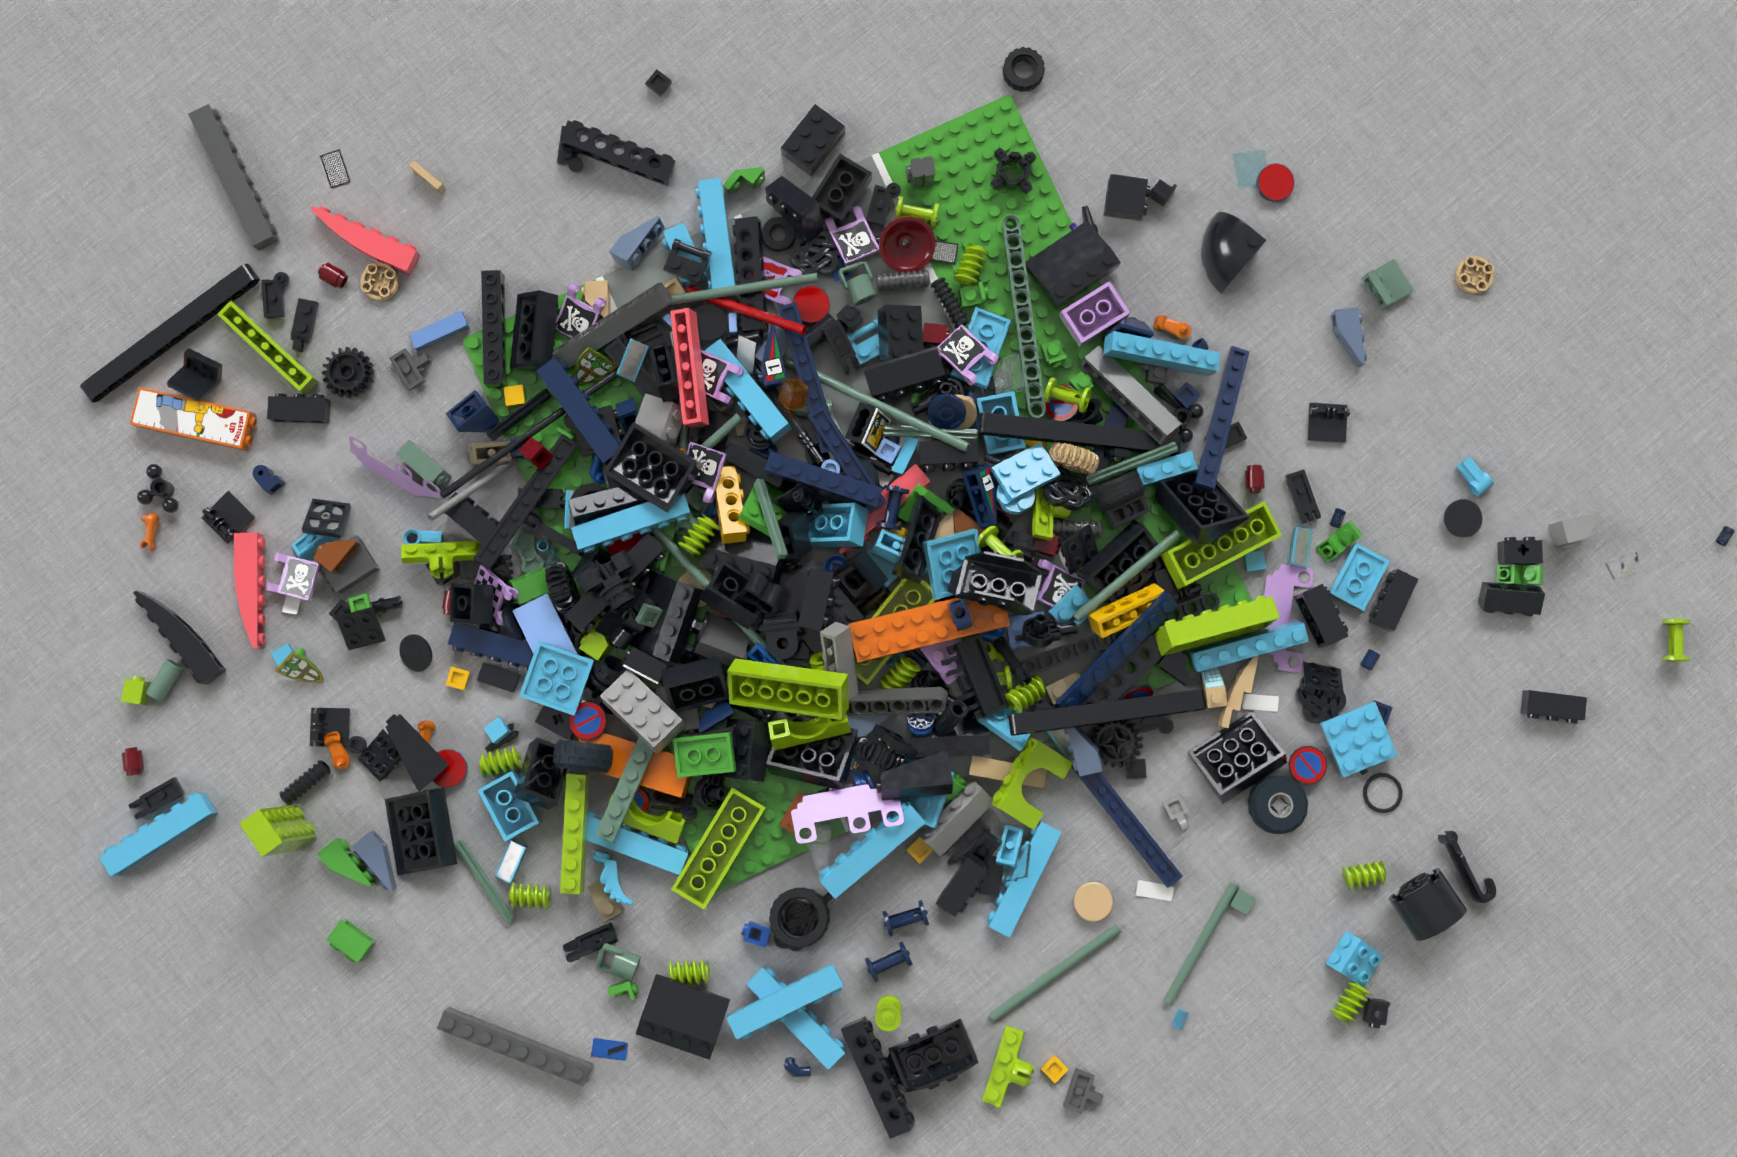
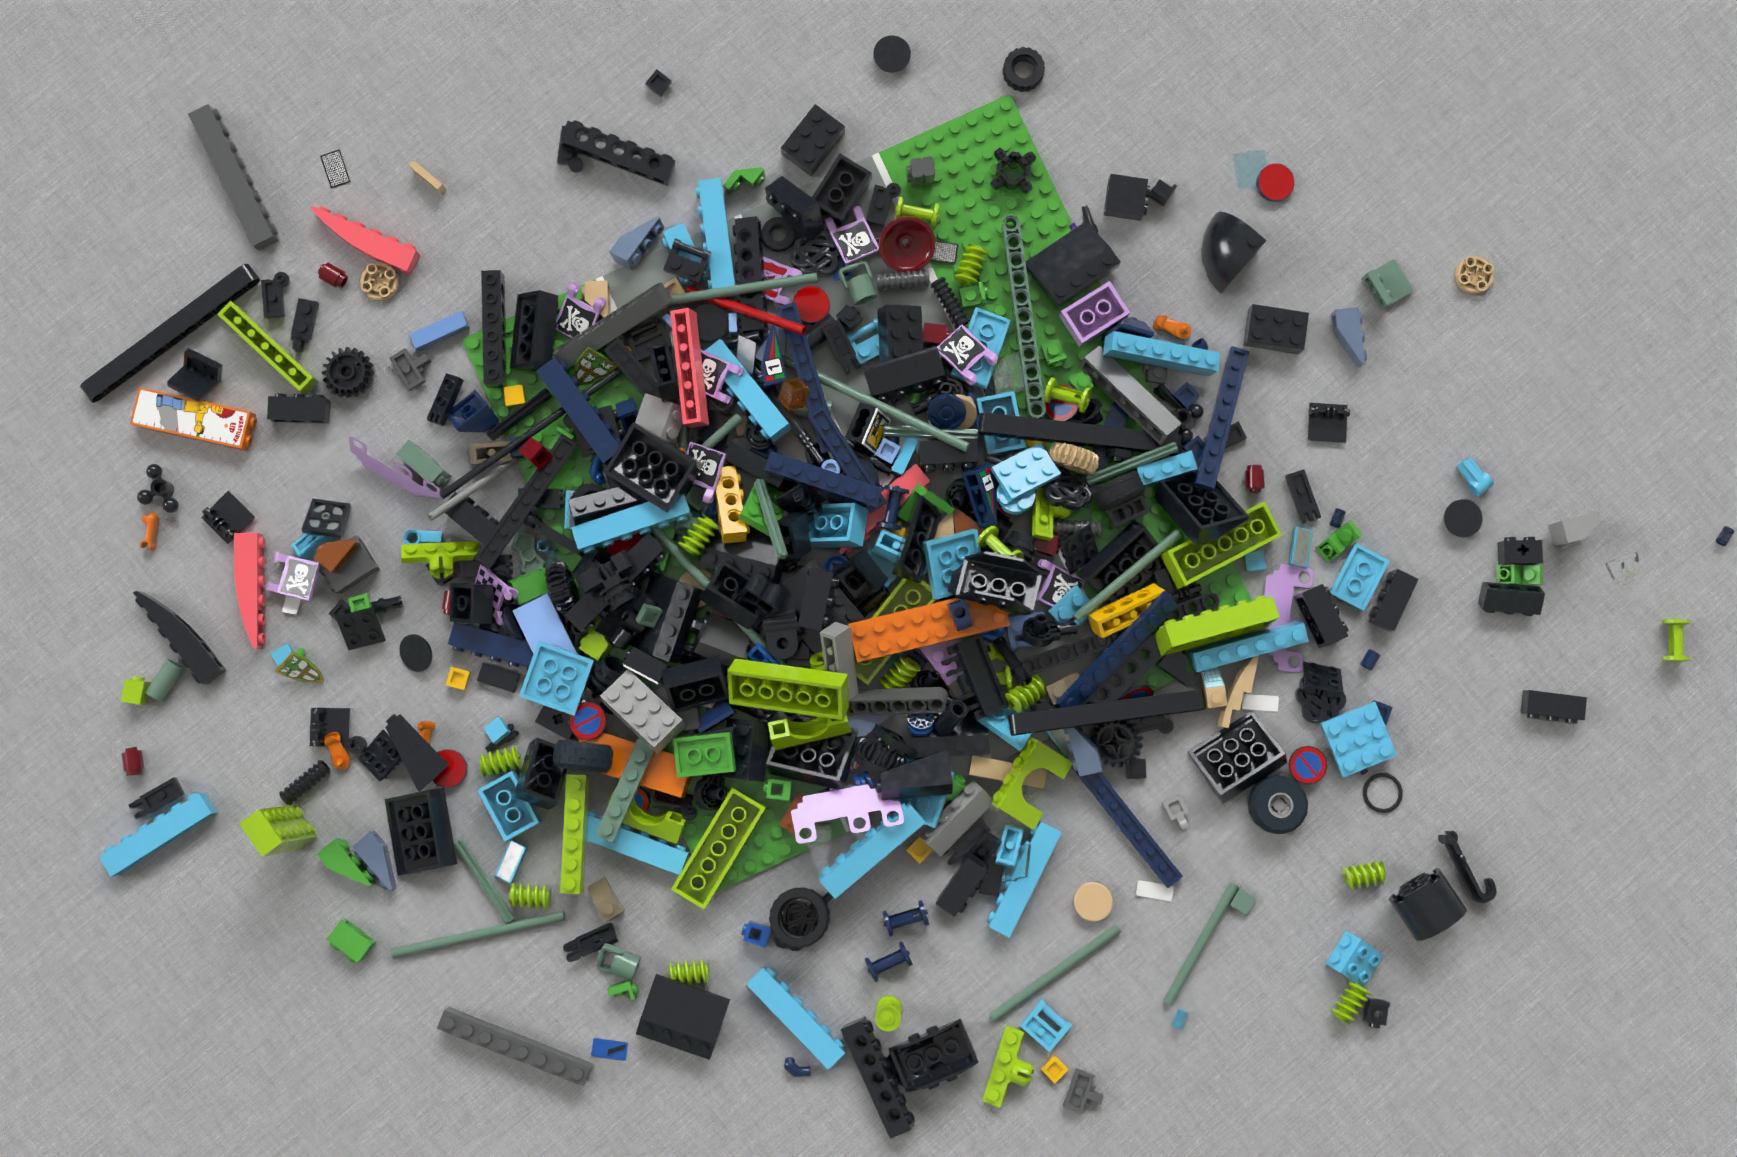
(267, 480): dark blue leg -> none
(445, 399): none -> black hinge
(478, 934): none -> sand green piece
(610, 877): medium azure plant -> none
(632, 360): flat silver slope -> none
(784, 1001): medium azure brick -> none
(785, 793): none -> bright green brick
(892, 54): none -> black piece
(1041, 1030): none -> medium azure plate
(1196, 446): none -> dark blue plate
(1276, 329): none -> black brick

